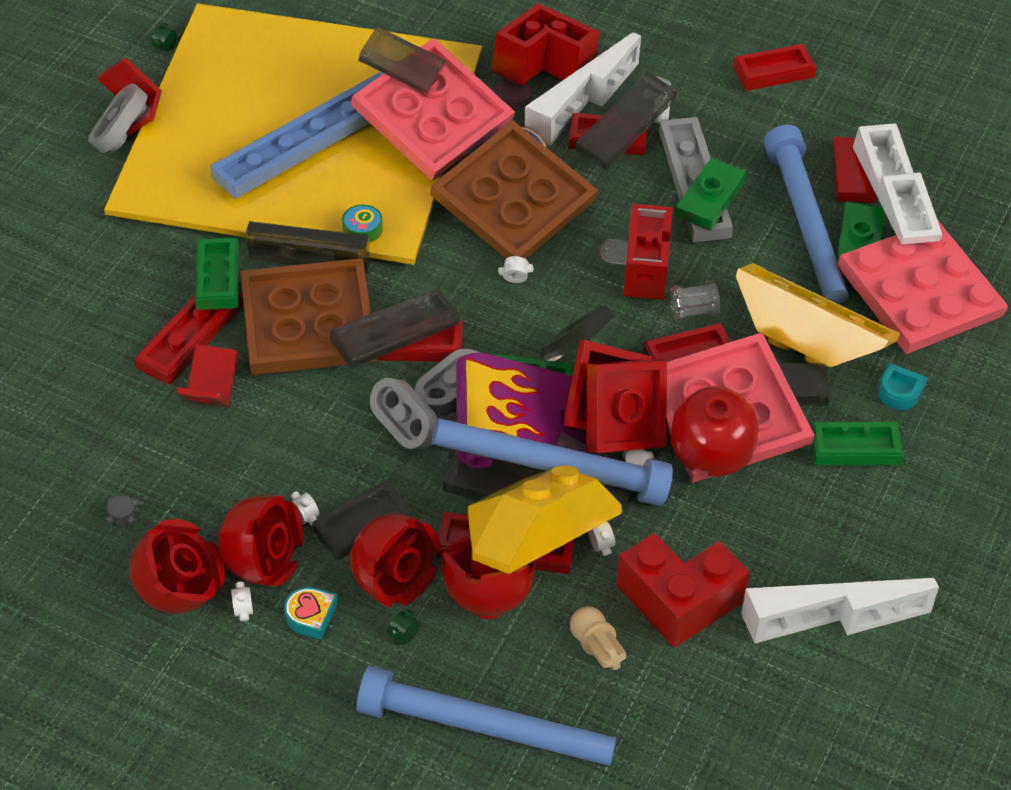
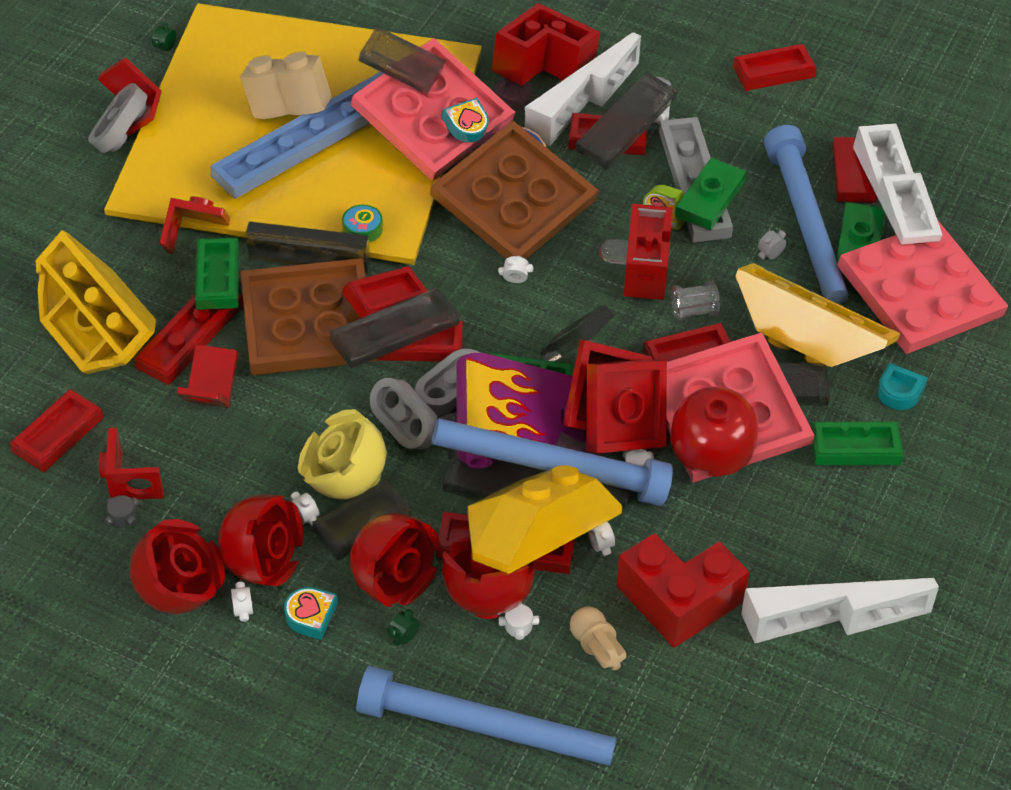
(56, 430): none -> red tile
(89, 307): none -> yellow wedge
(117, 477): none -> red bracket
(195, 208): none -> red bracket
(286, 85): none -> tan brick
(344, 457): none -> light yellow cylinder
(382, 290): none -> red tile
(466, 120): none -> tile
(519, 621): none -> white piece
(665, 196): none -> tile
(772, 244): none -> light grey piece

